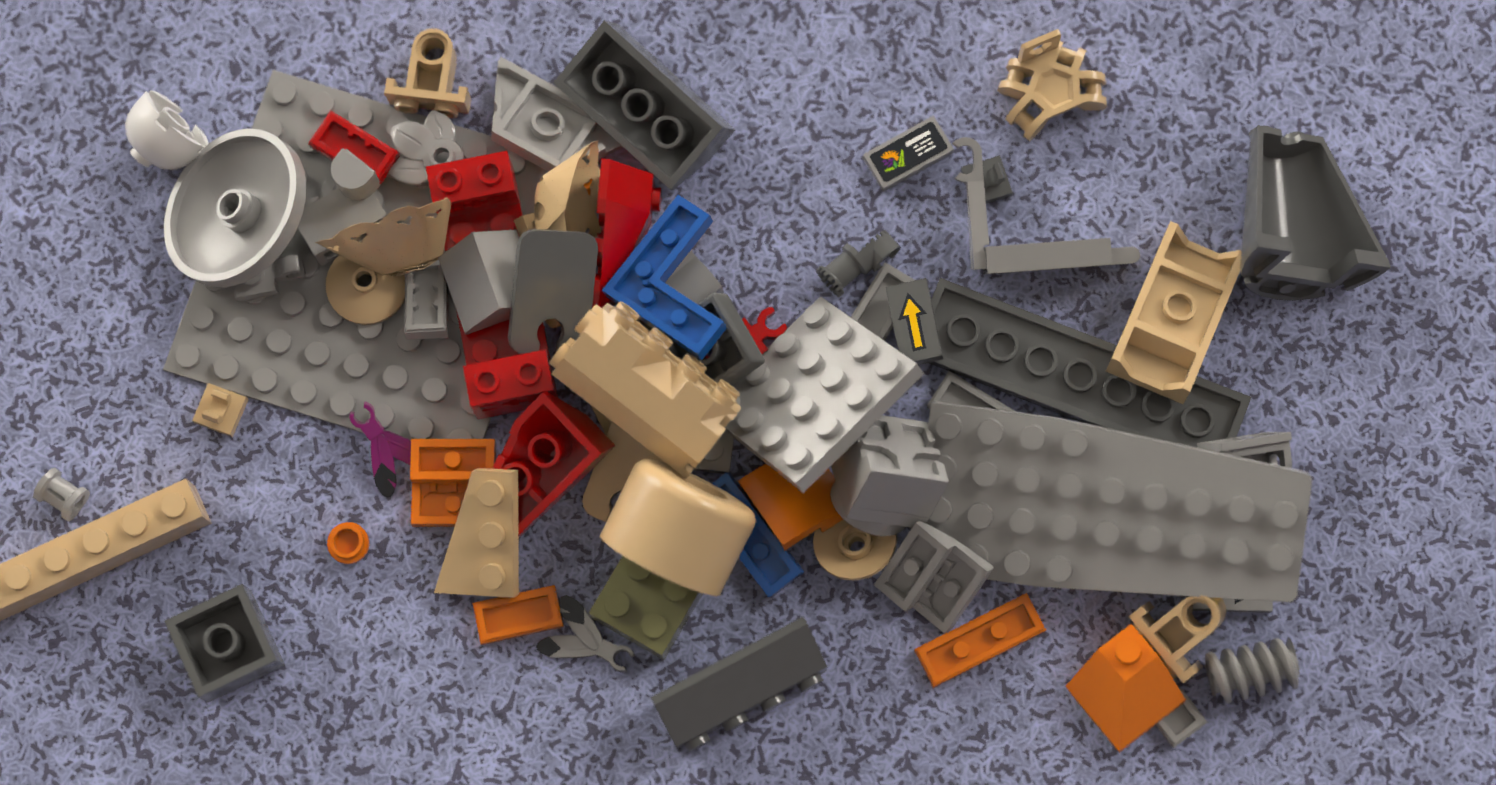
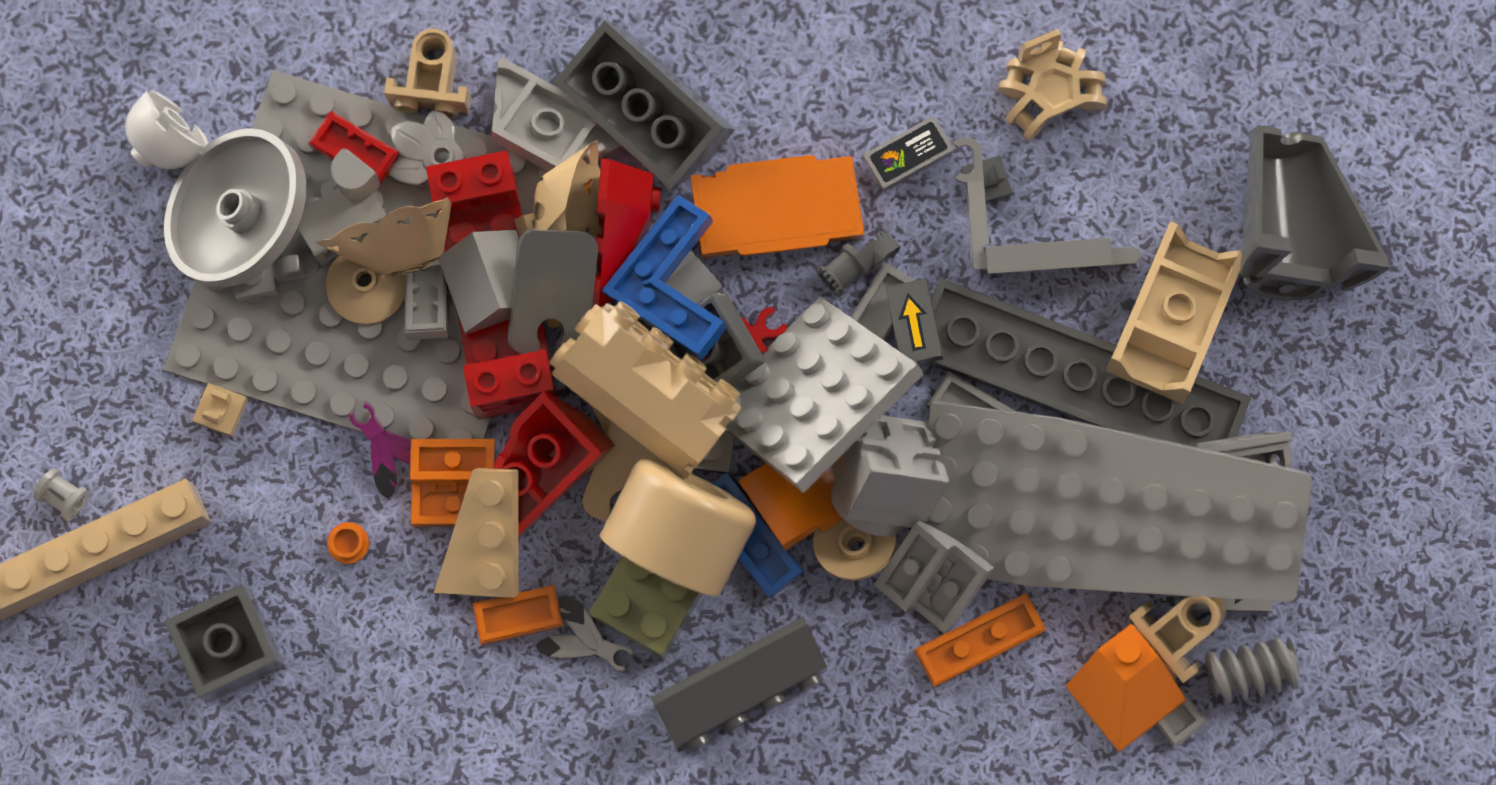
(778, 205): none -> orange piece

